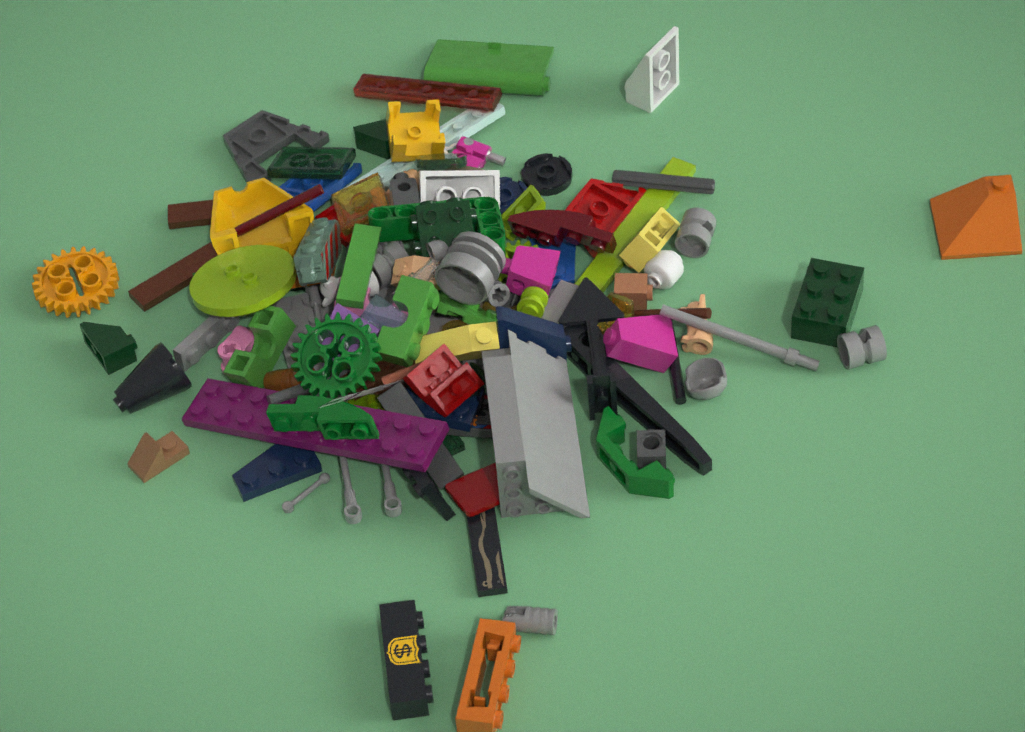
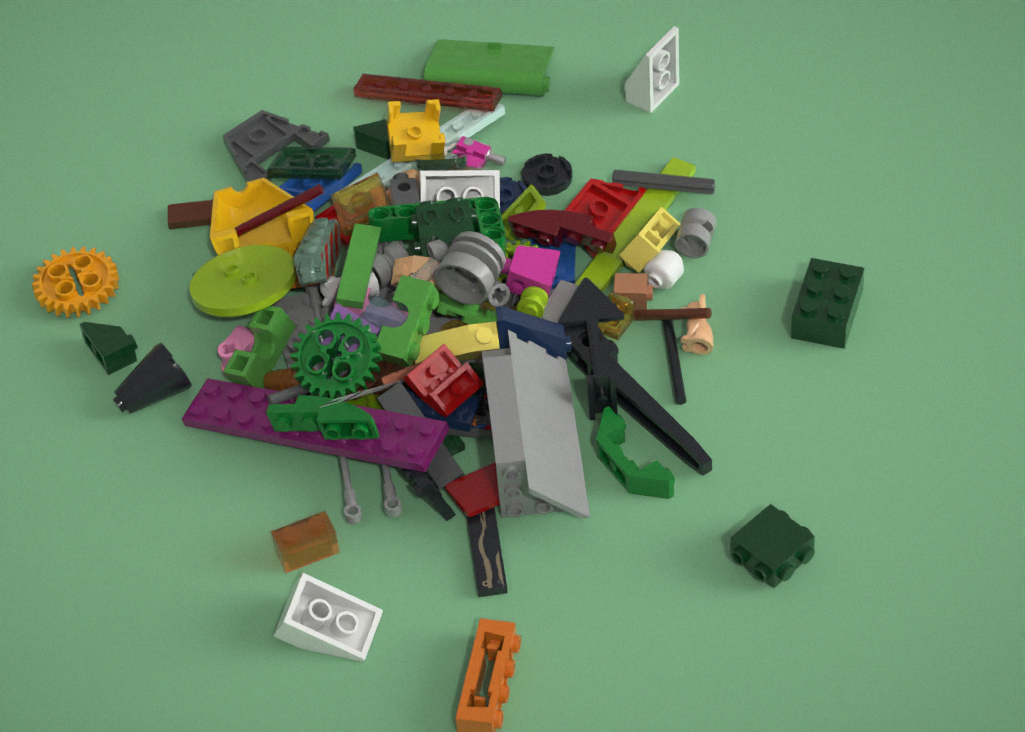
(155, 456): medium nougat slope -> none
(171, 279): copper tile -> none
(203, 339): light grey plate -> none
(275, 469): dark blue wing -> none
(288, 506): light grey hinge -> none
(305, 542): none -> clear orange piece
(327, 620): none -> white slope
(404, 661): black brick -> none
(532, 619): light grey hinge -> none
(642, 342): dark pink slope -> none
(651, 447): dark grey brick -> none
(706, 378): light grey hair -> none
(772, 546): none -> dark green brick
(790, 356): light grey bar -> none
(861, 347): light grey wheel -> none
(978, 219): orange slope -> none

